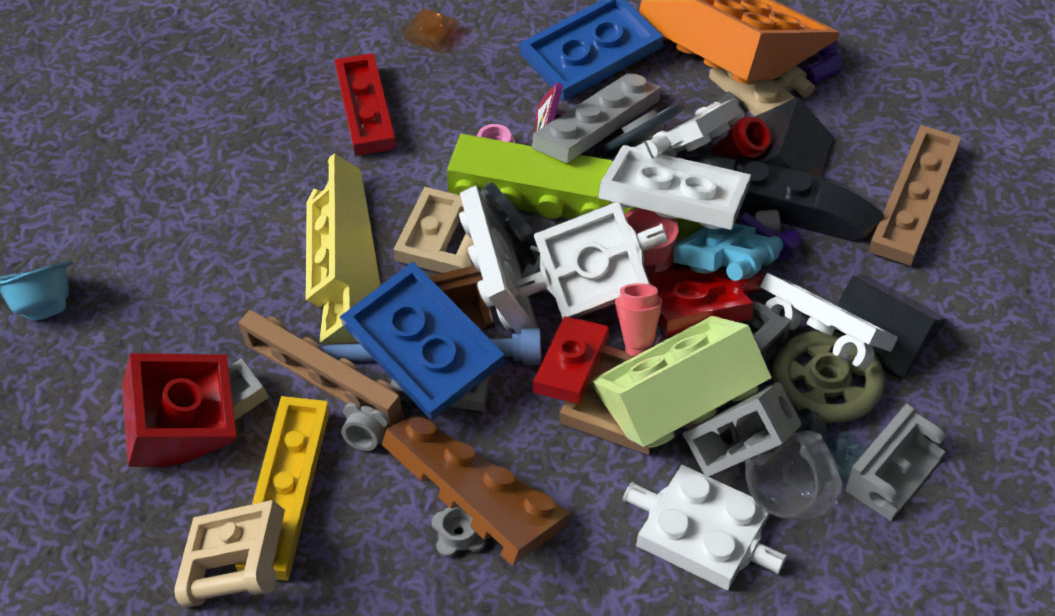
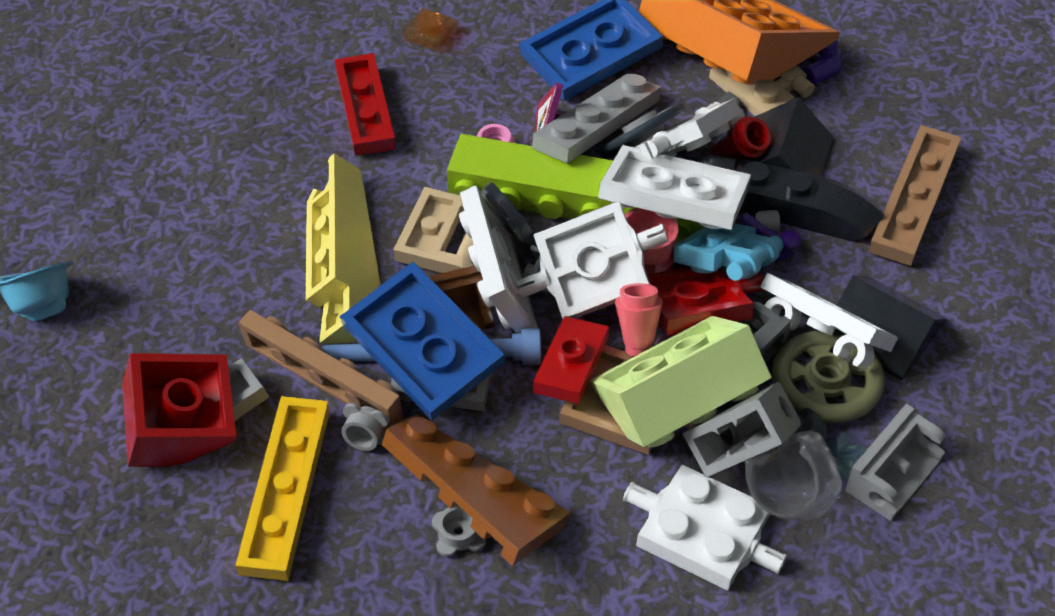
(226, 539): tan plate -> none

